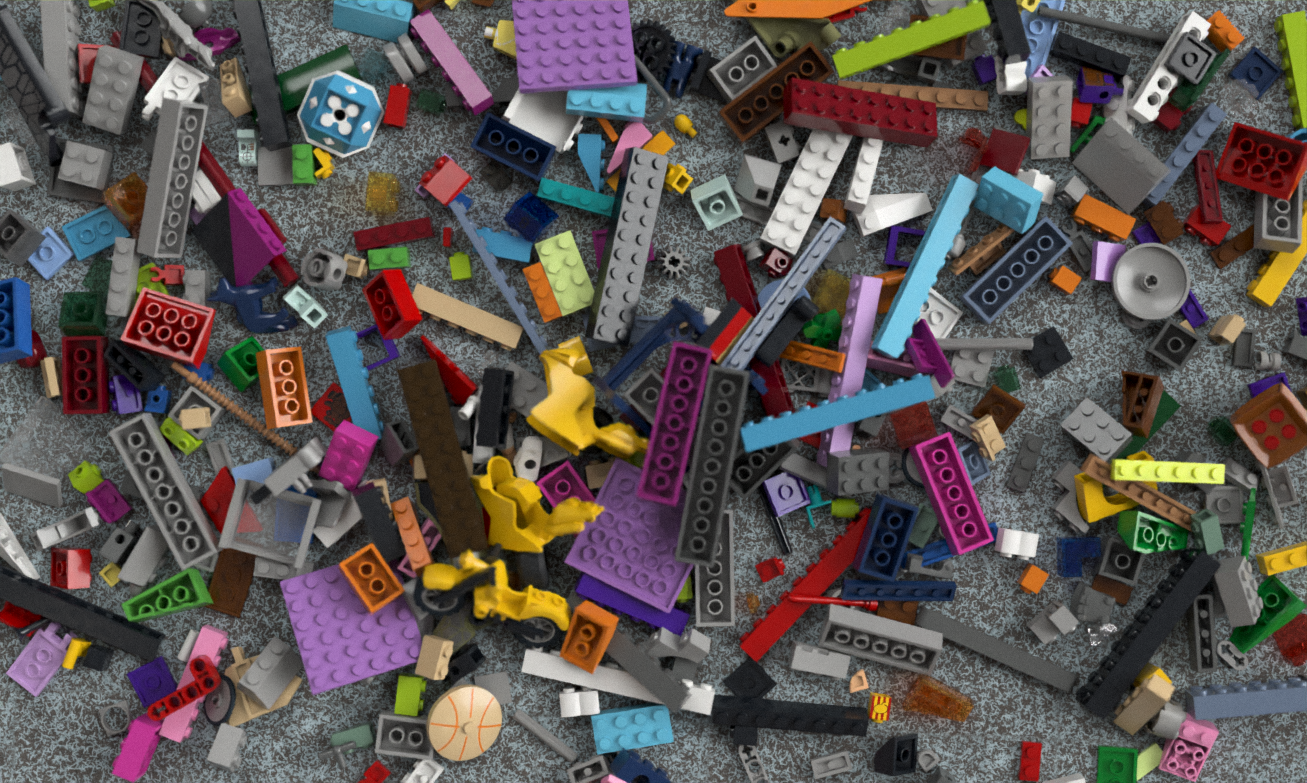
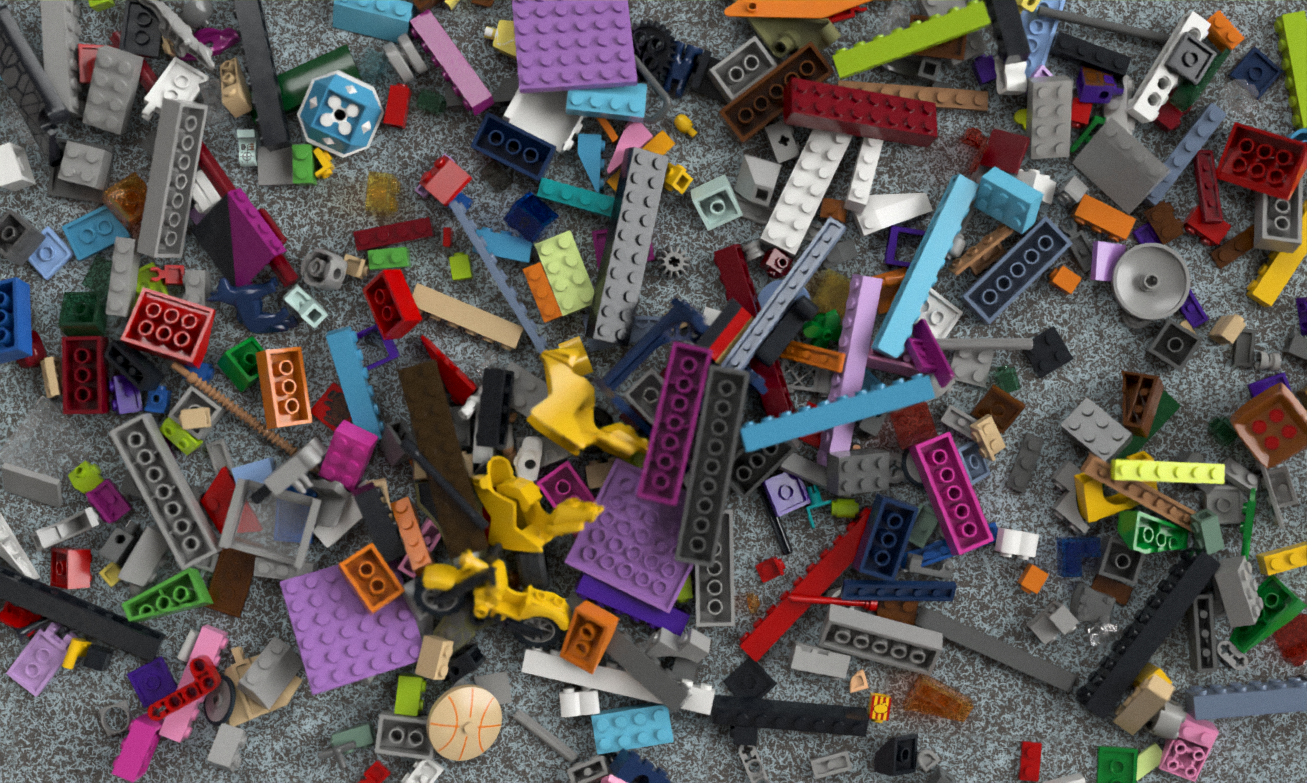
(414, 453): none -> black piece

